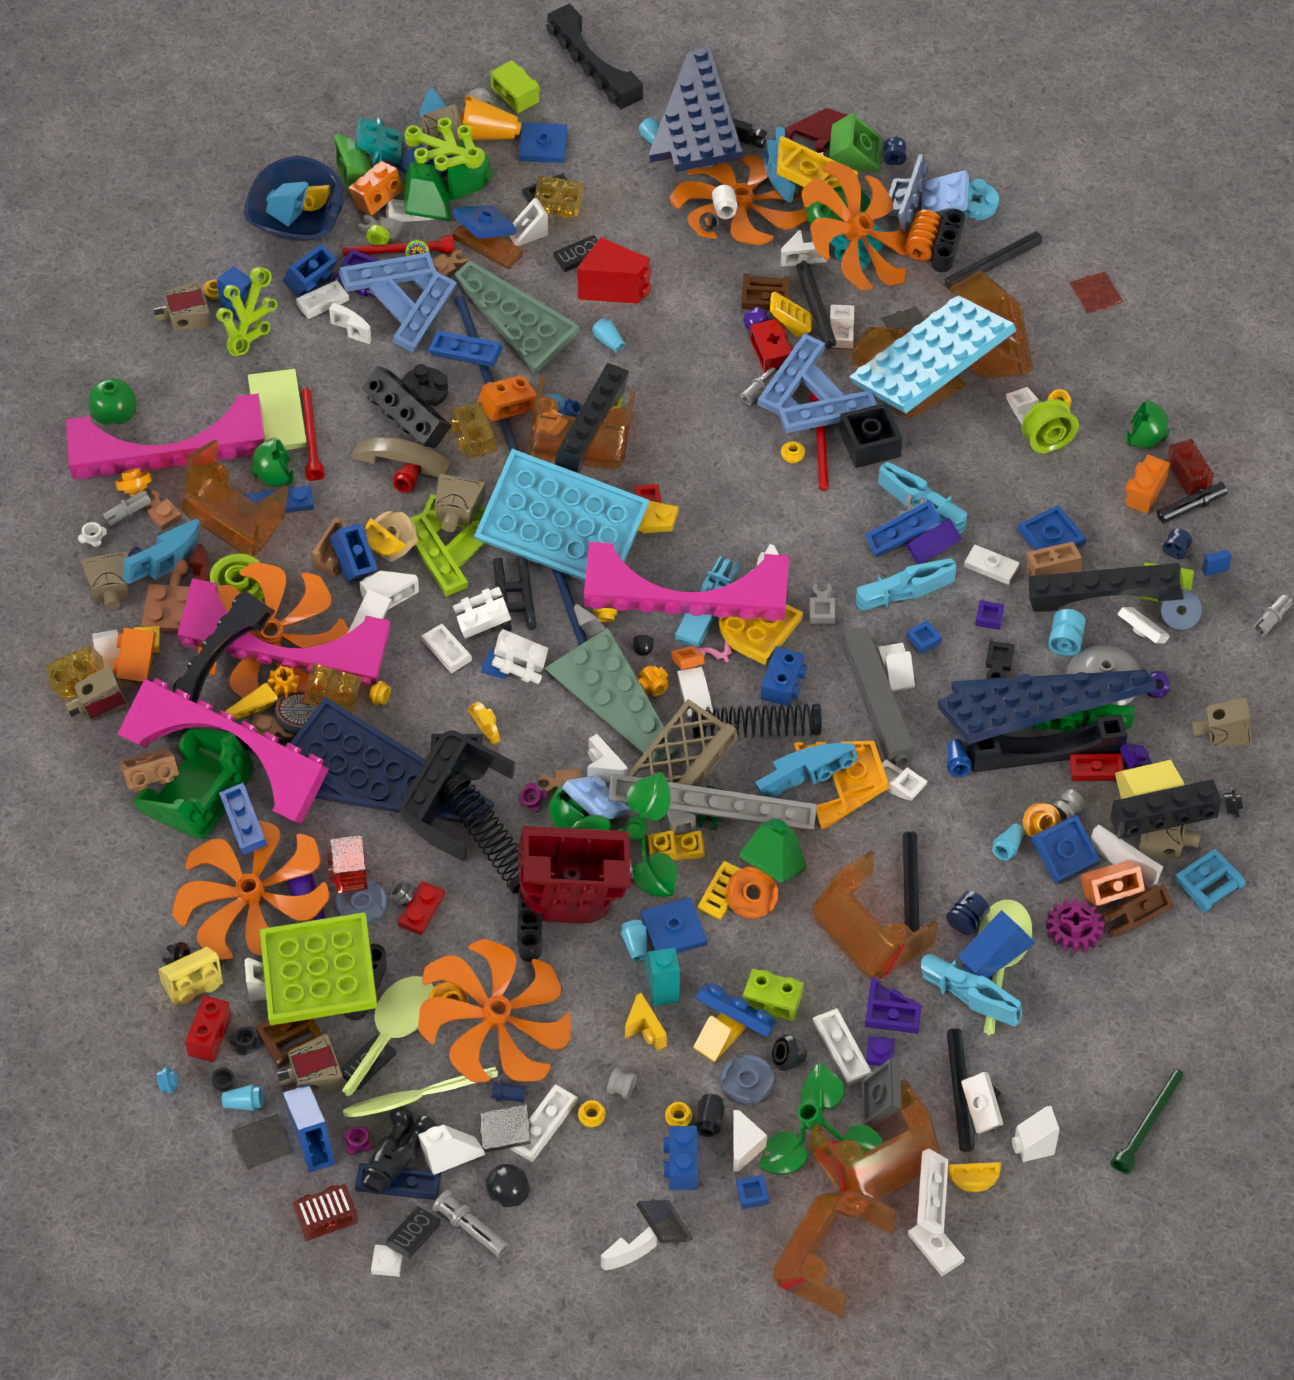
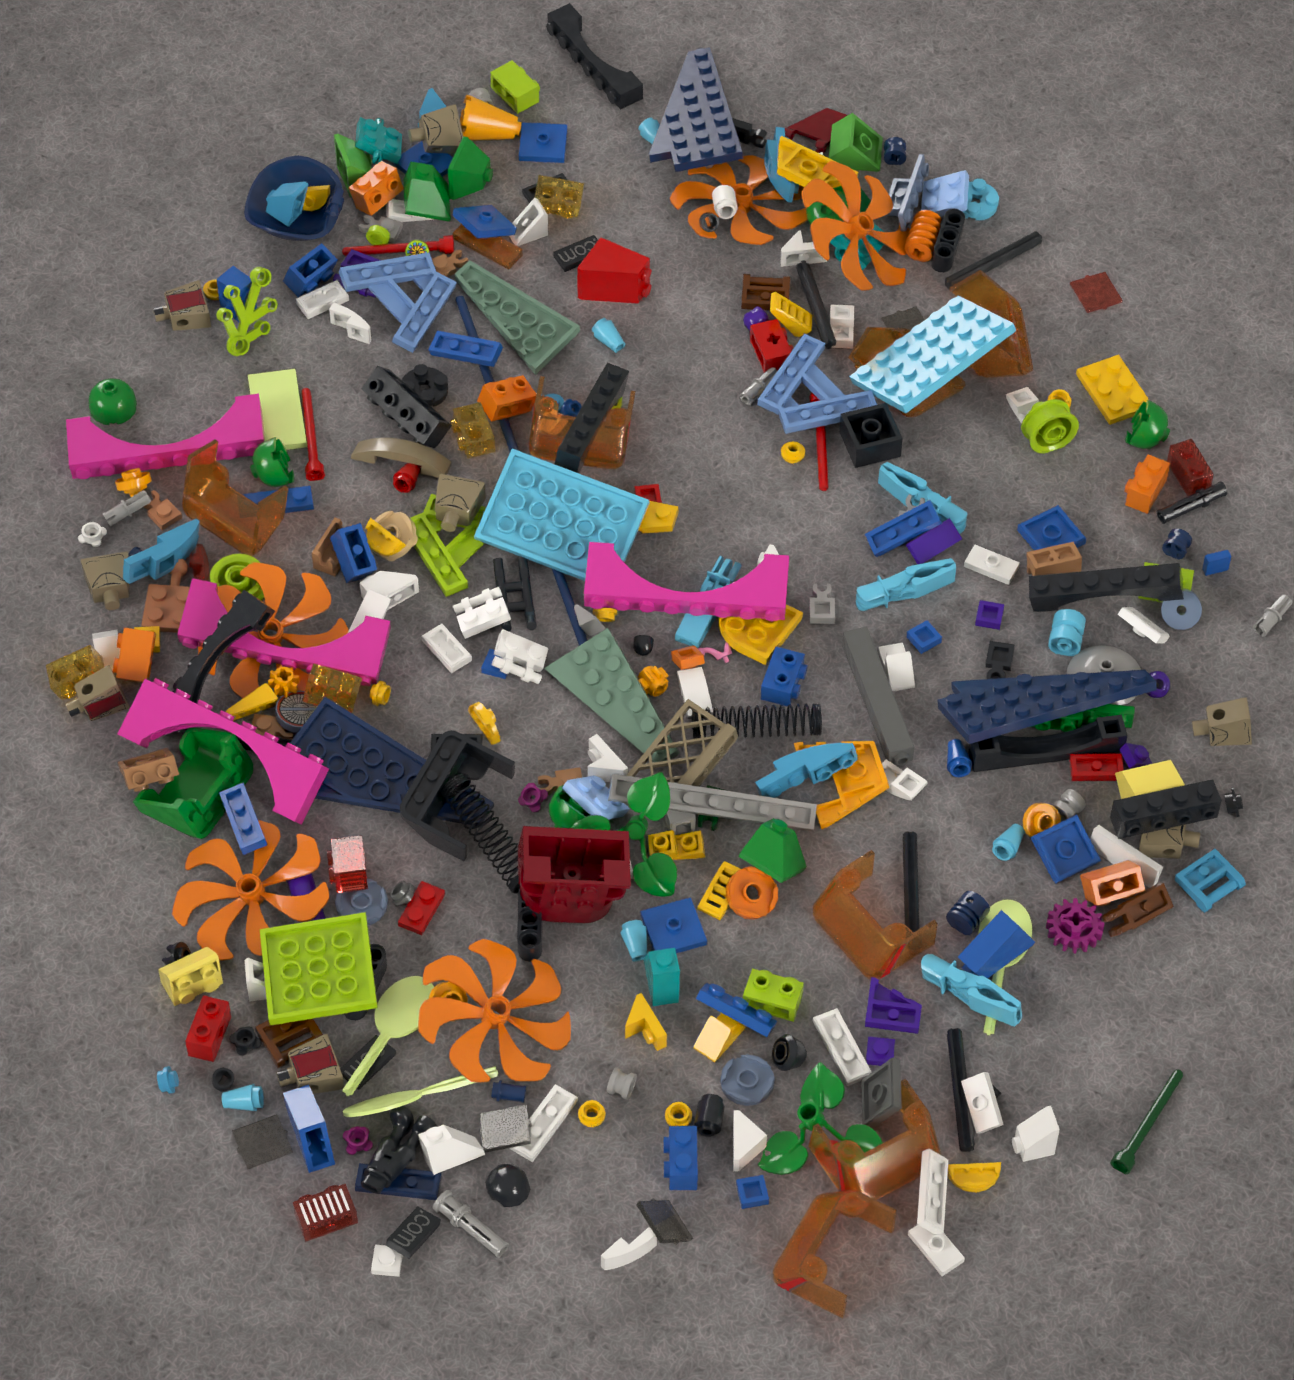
(470, 155): lime plant -> none
(1112, 388): none -> yellow plate

